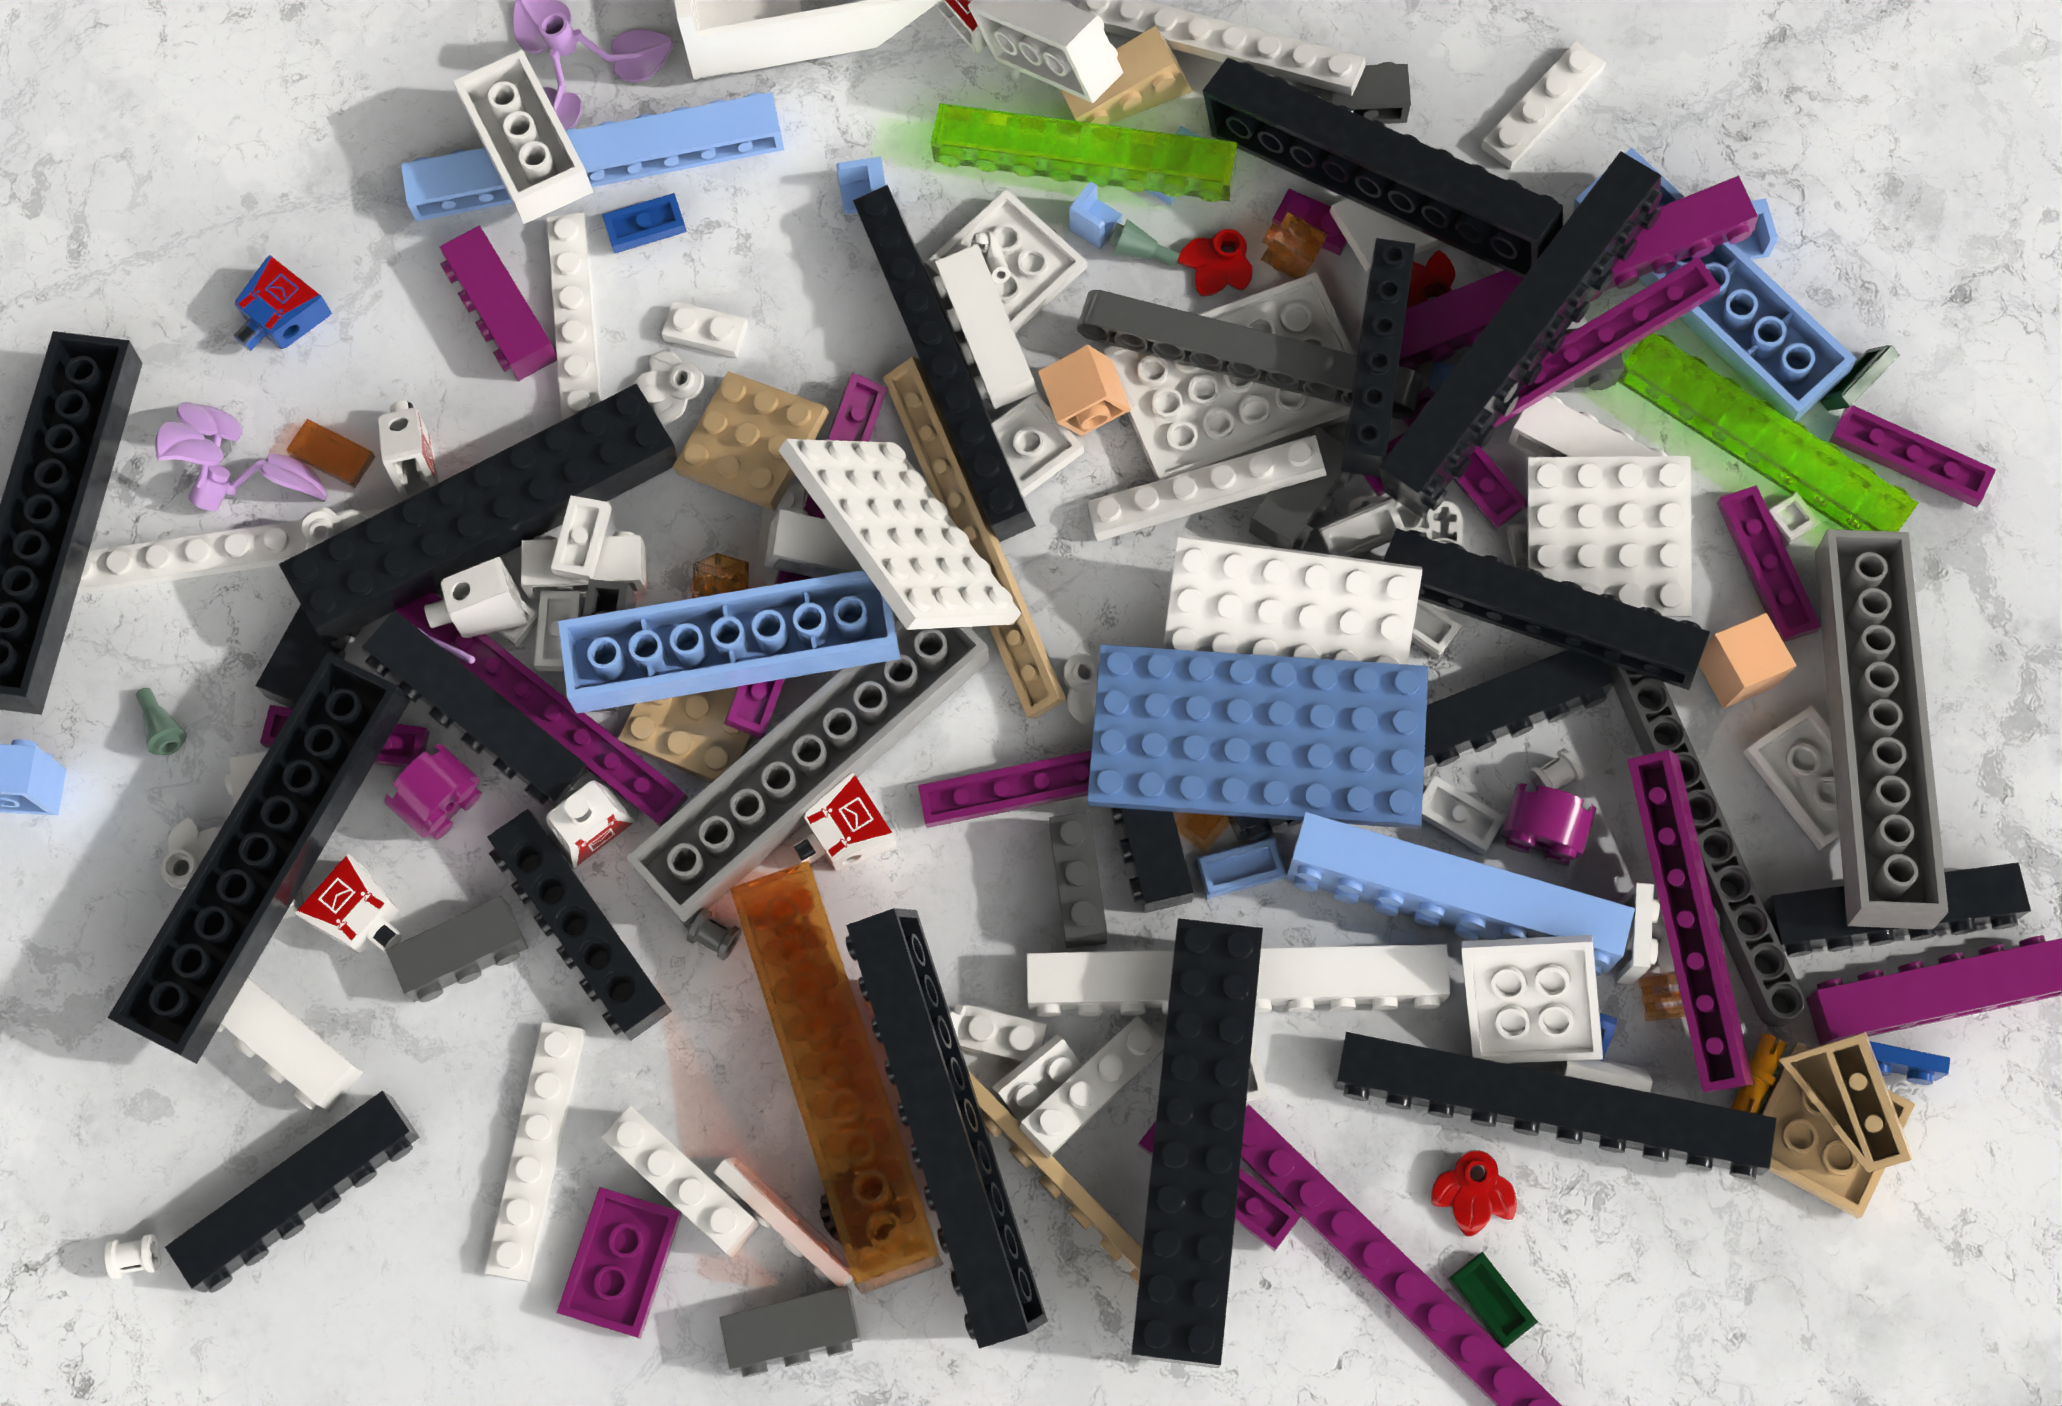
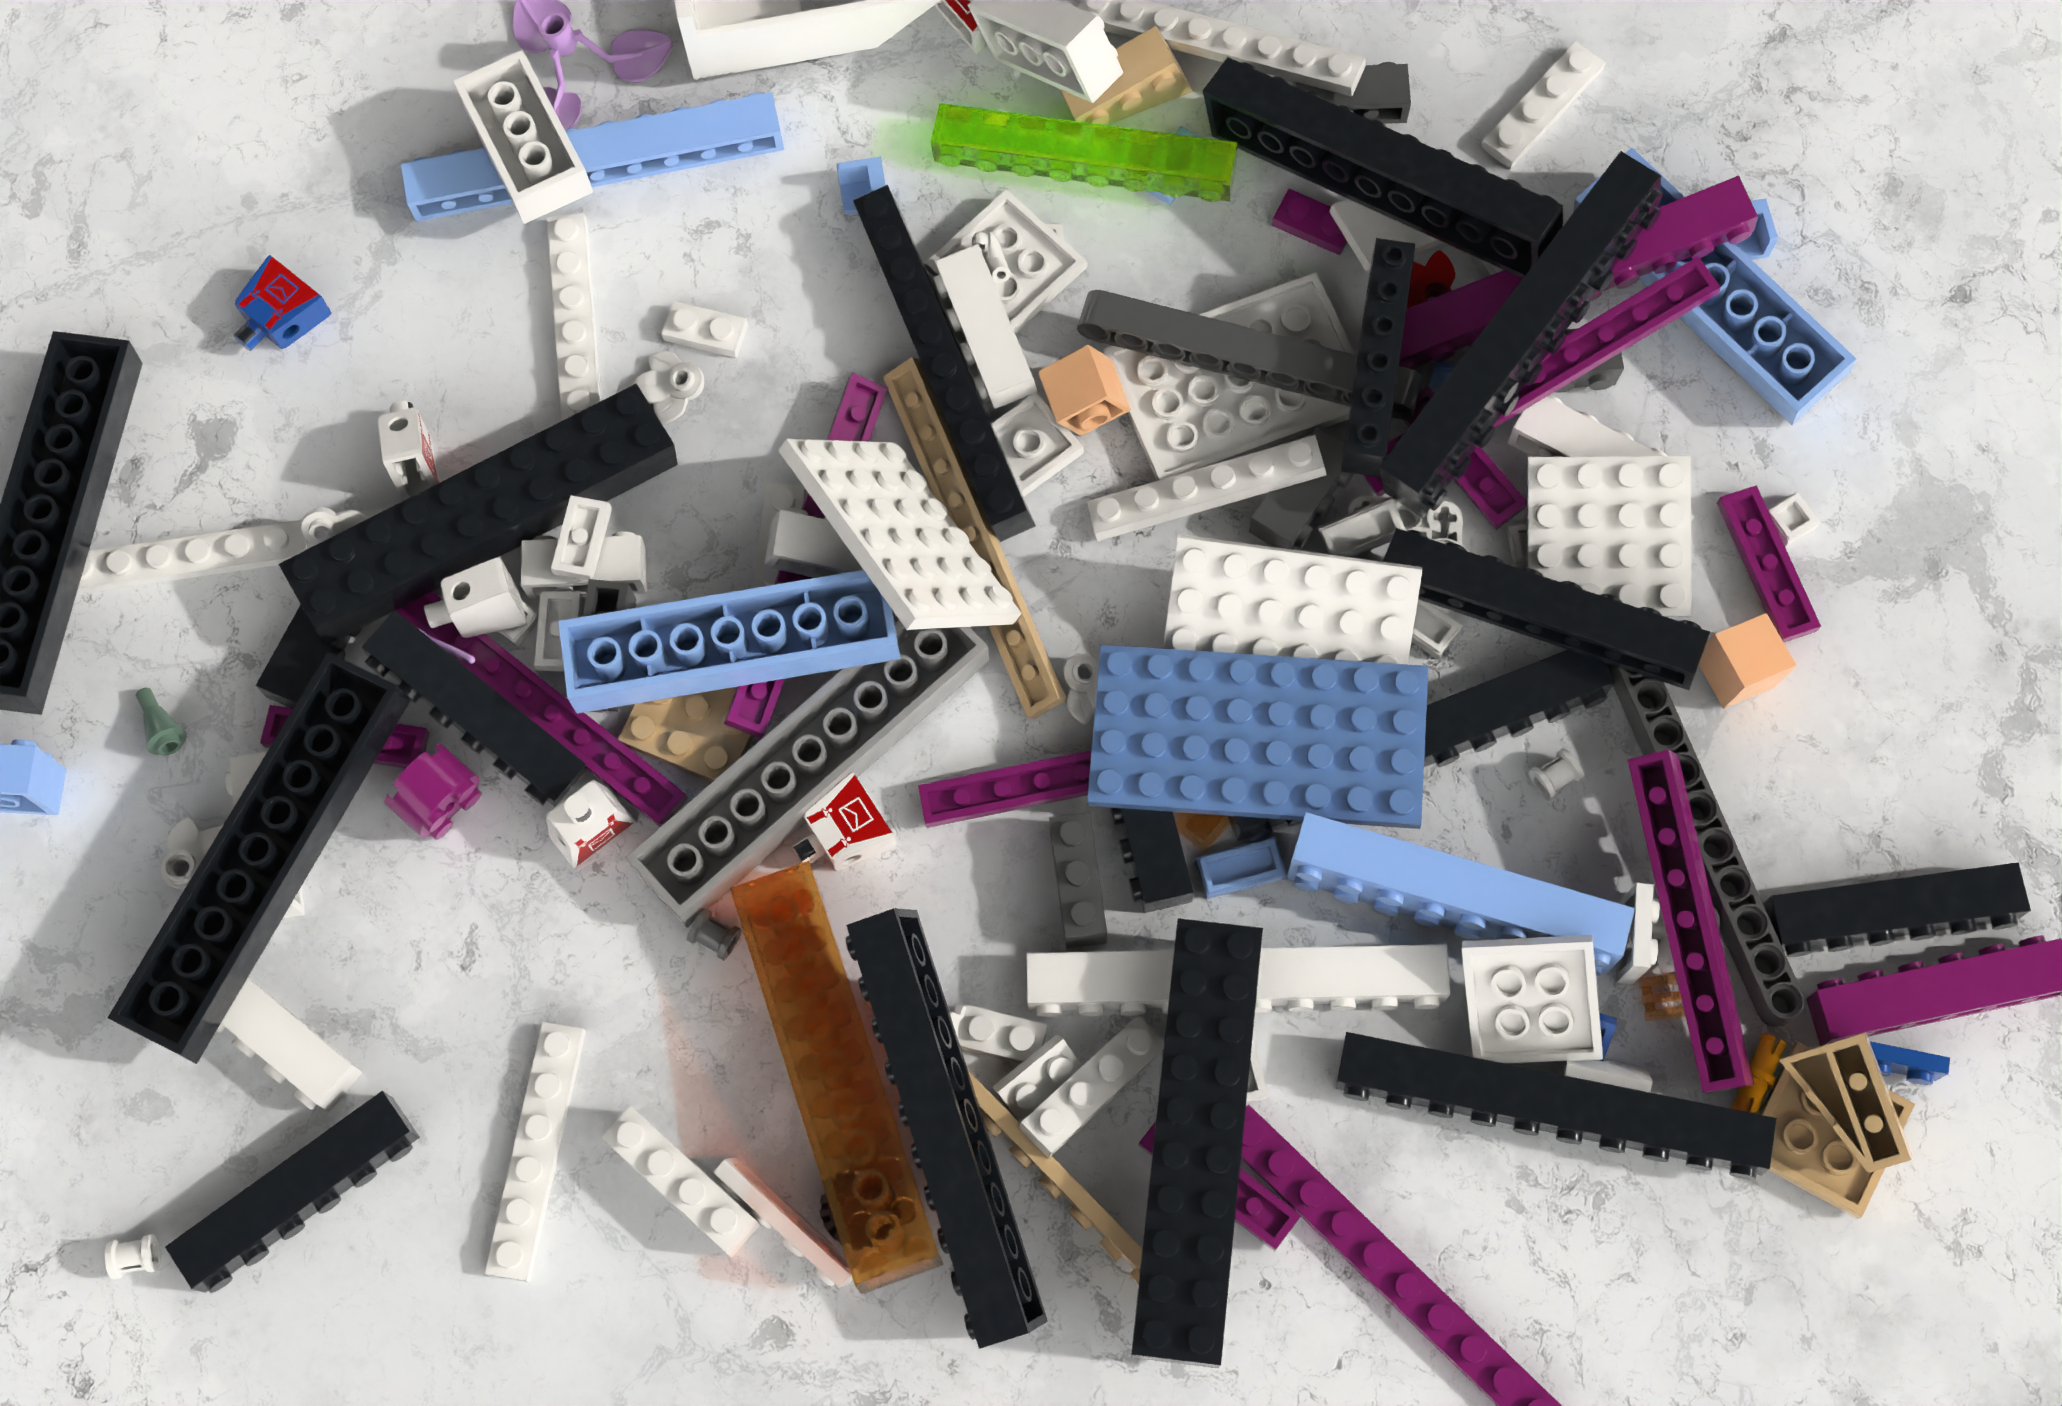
(213, 482): lavender plant -> none
(330, 453): clear orange tile -> none
(352, 908): torso -> none
(457, 950): dark grey brick -> none
(498, 303): magenta brick -> none
(526, 837): black brick -> none
(619, 1262): magenta plate -> none
(644, 223): blue plate -> none
(719, 575): clear orange brick -> none
(741, 437): tan plate -> none
(790, 1331): dark grey brick -> none
(1092, 218): light blue panel -> none
(1134, 242): sand green cone -> none
(1216, 267): red plate -> none
(1292, 246): clear orange brick -> none
(1460, 815): white plate -> none
(1474, 1199): red plate -> none
(1492, 1300): dark green tile -> none
(1549, 823): magenta brick -> none
(1764, 438): clear neon green brick -> none
(1800, 772): white plate -> none
(1862, 376): tile -> none
(1880, 731): light grey brick -> none
(1912, 455): magenta plate -> none

